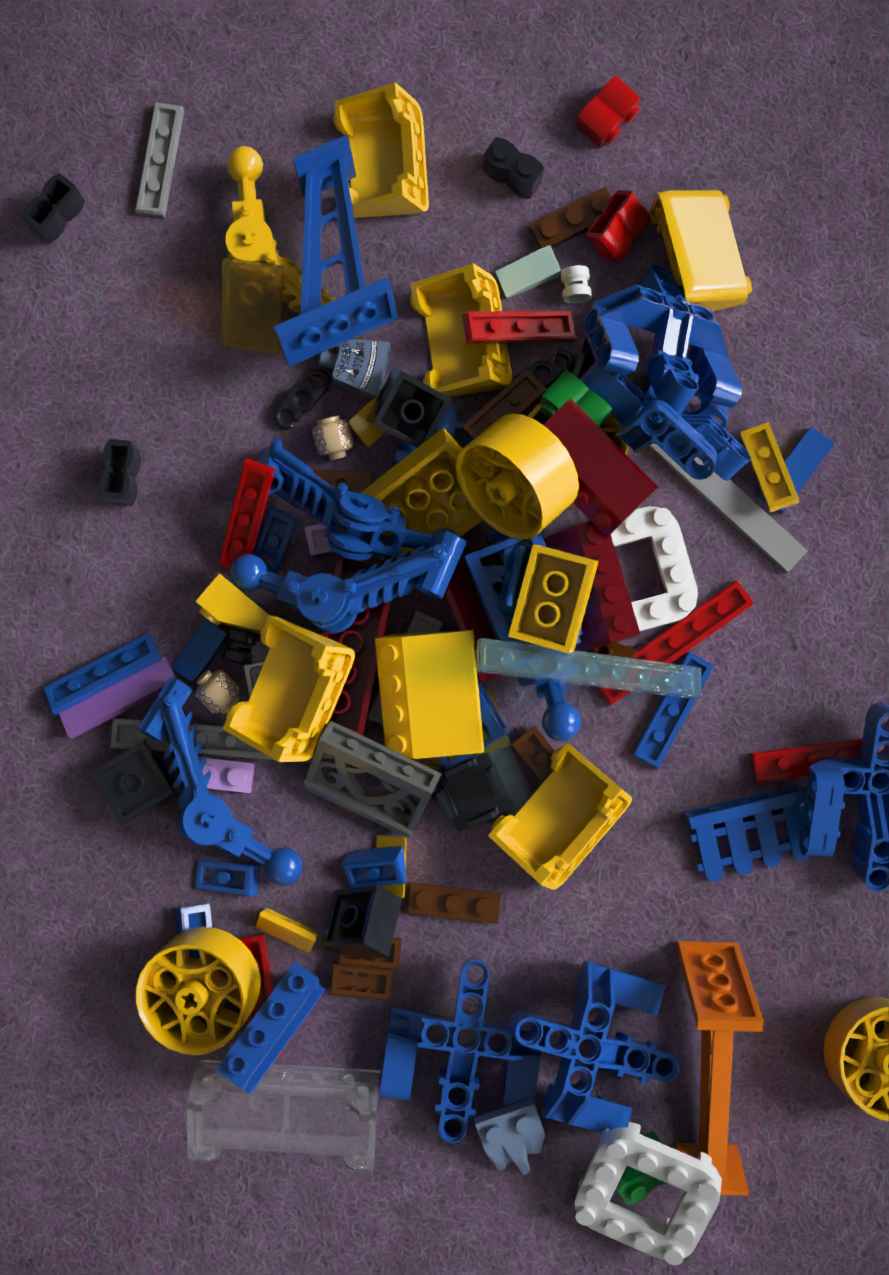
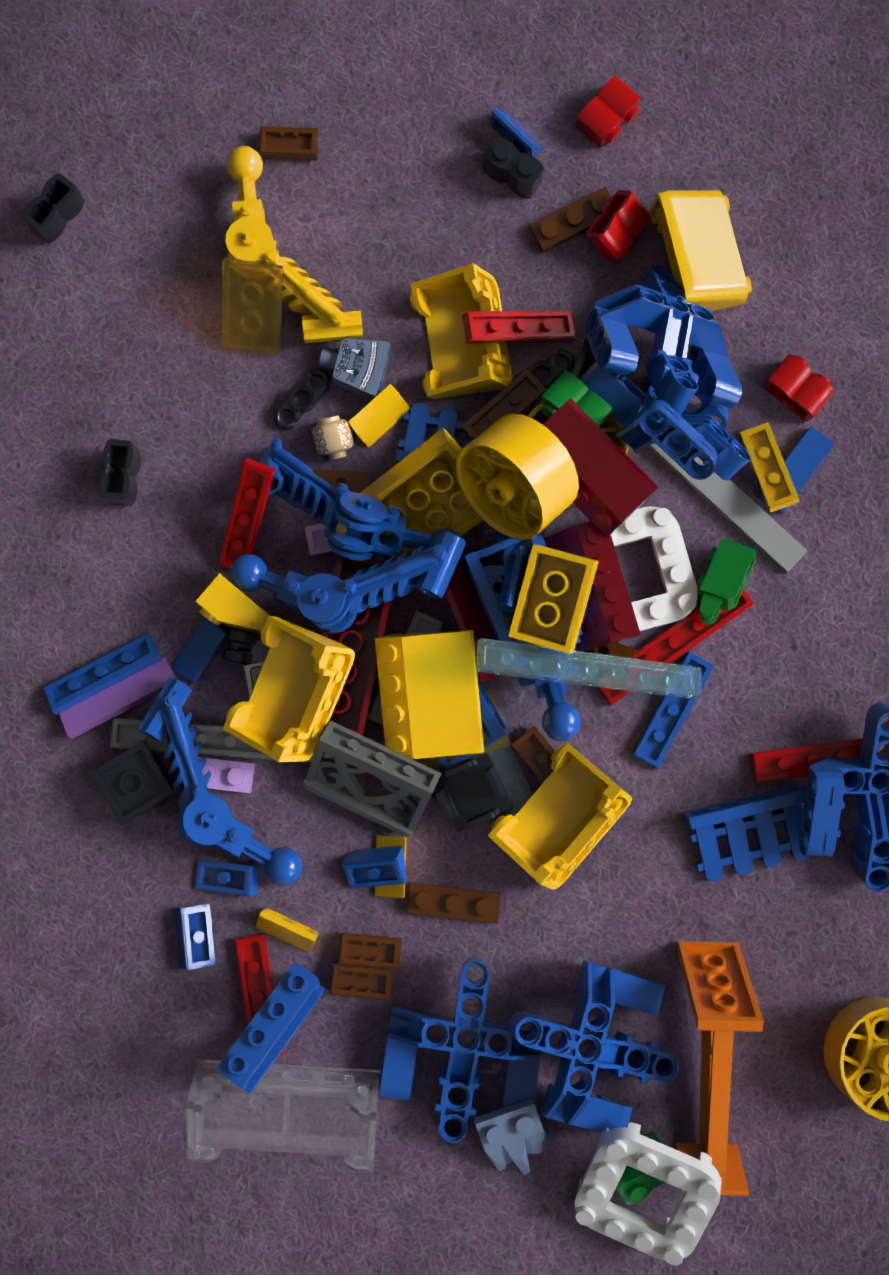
(159, 160): light grey tile -> none
(197, 991): yellow wheel -> none
(217, 691): tan head -> none
(276, 537): blue slope -> none
(288, 143): none -> reddish brown plate
(362, 922): black slope -> none
(363, 306): blue piece -> none
(386, 151): yellow windscreen -> none
(408, 408): black slope -> none
(514, 132): none -> blue slope
(529, 272): light aqua slope -> none
(575, 284): white wheel -> none
(725, 579): none -> green hinge
(798, 387): none -> red brick

